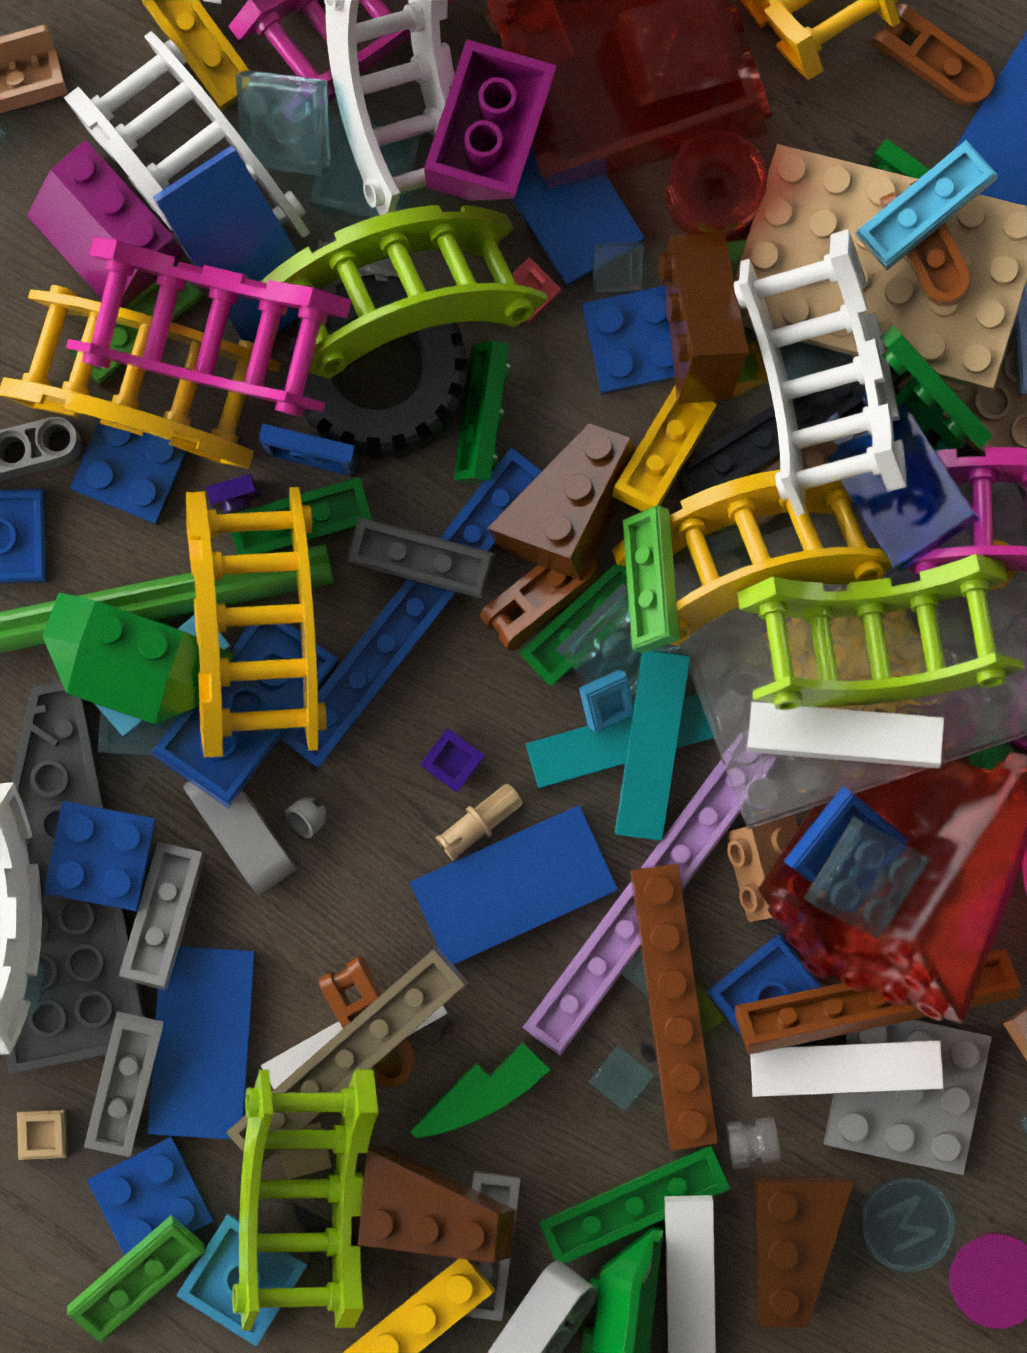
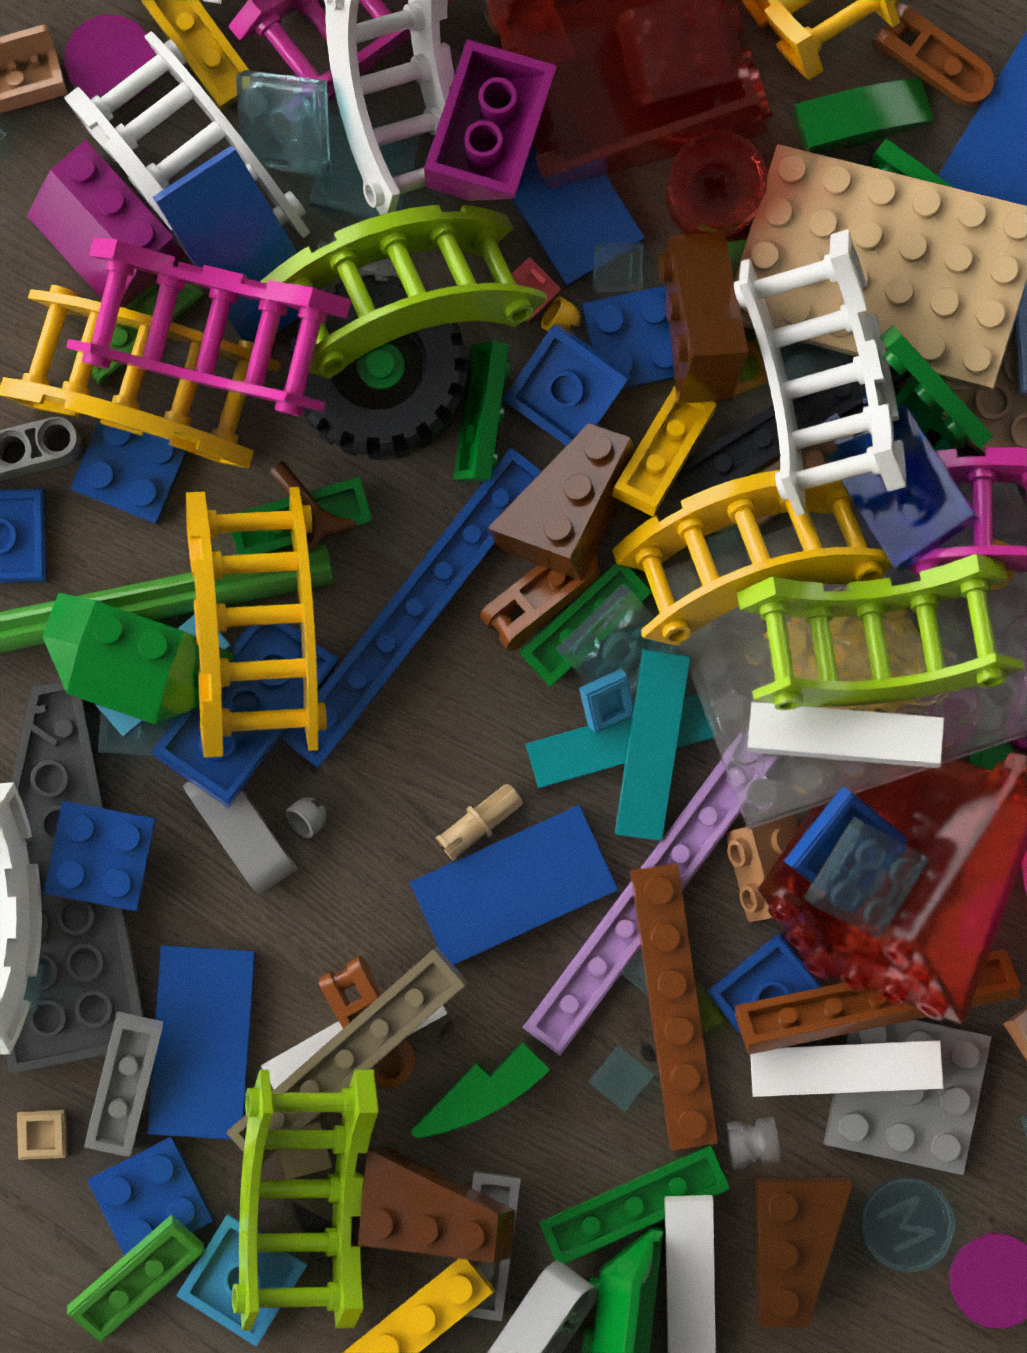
(105, 54): none -> magenta tile
(162, 916): light grey plate -> none
(233, 494): dark purple plate -> none
(309, 450): blue tile -> none
(322, 521): none -> reddish brown piece
(381, 367): none -> green plate
(420, 558): dark grey tile -> none
(452, 760): dark purple plate -> none
(563, 313): none -> yellow hinge
(566, 385): none -> blue plate
(650, 579): bright green tile -> none
(861, 115): none -> green slope
(926, 205): medium azure tile -> none
(938, 265): dark orange plate -> none

